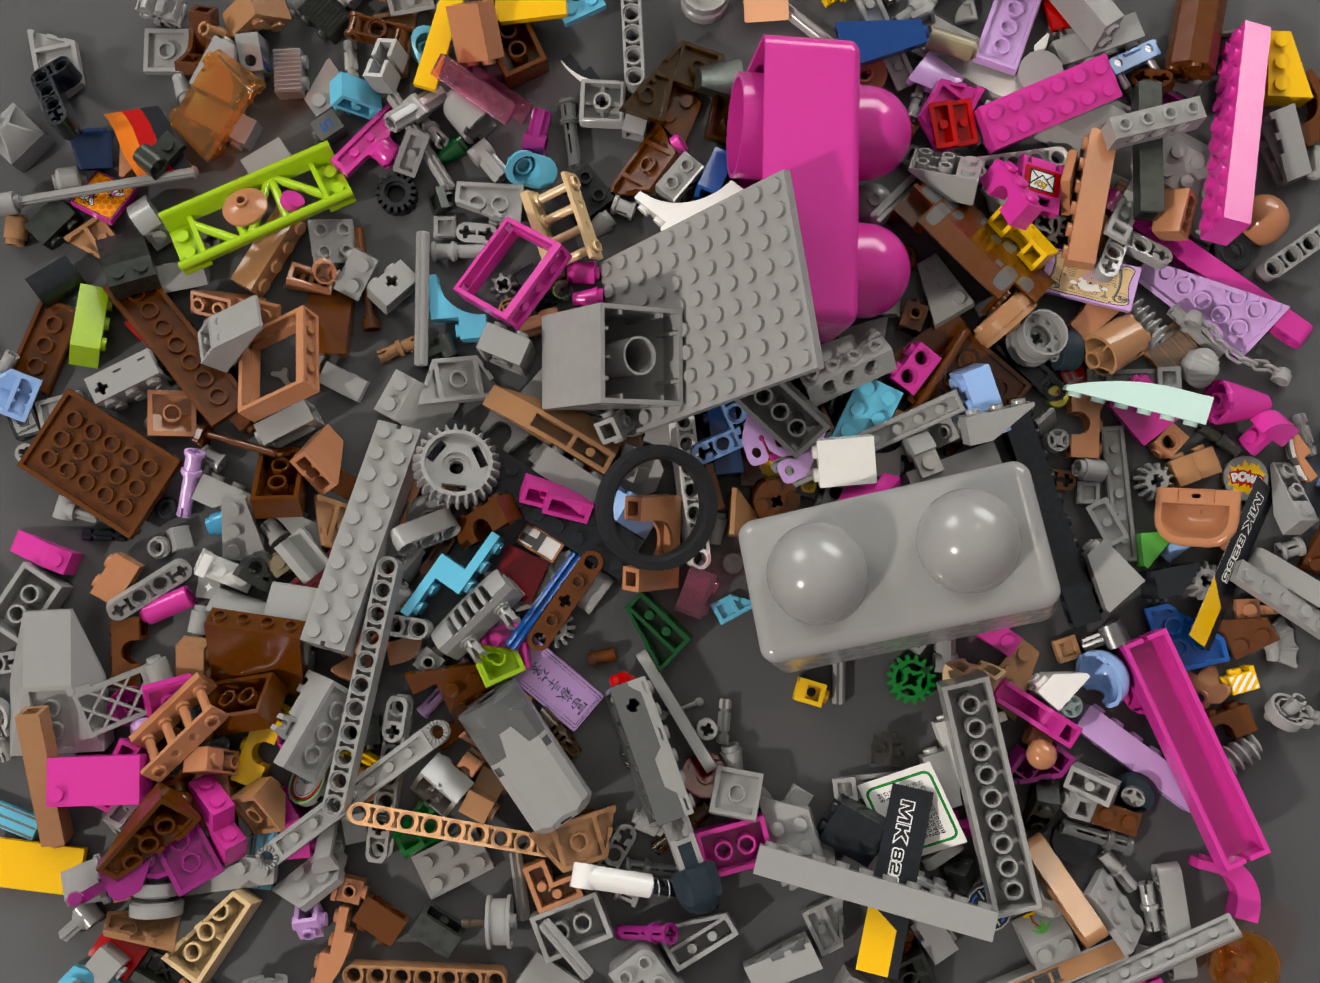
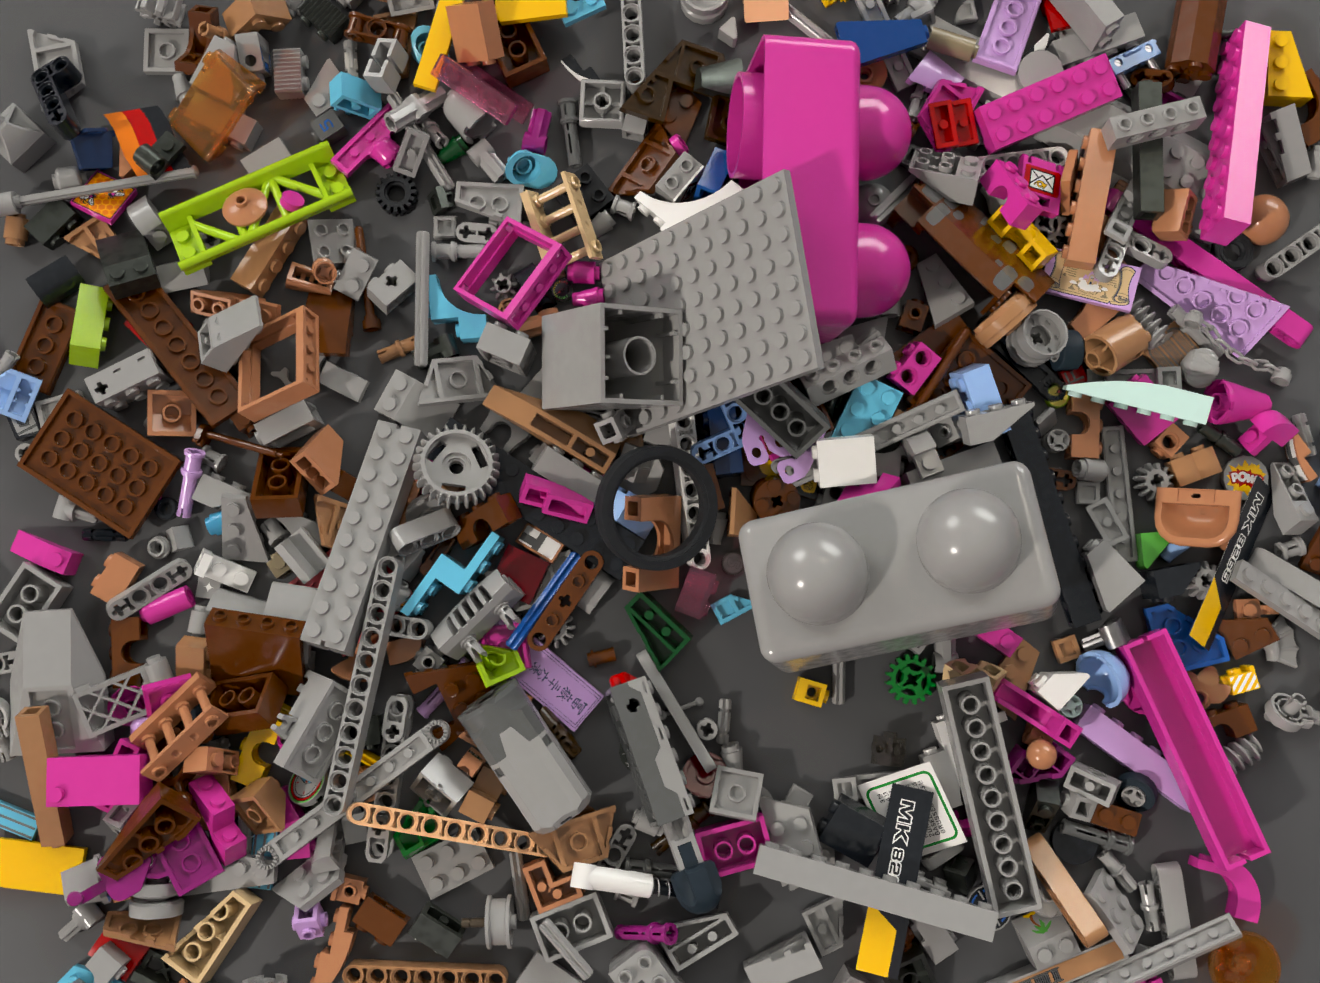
(255, 578): pearl dark grey plate -> none
(728, 32): none -> light grey slope

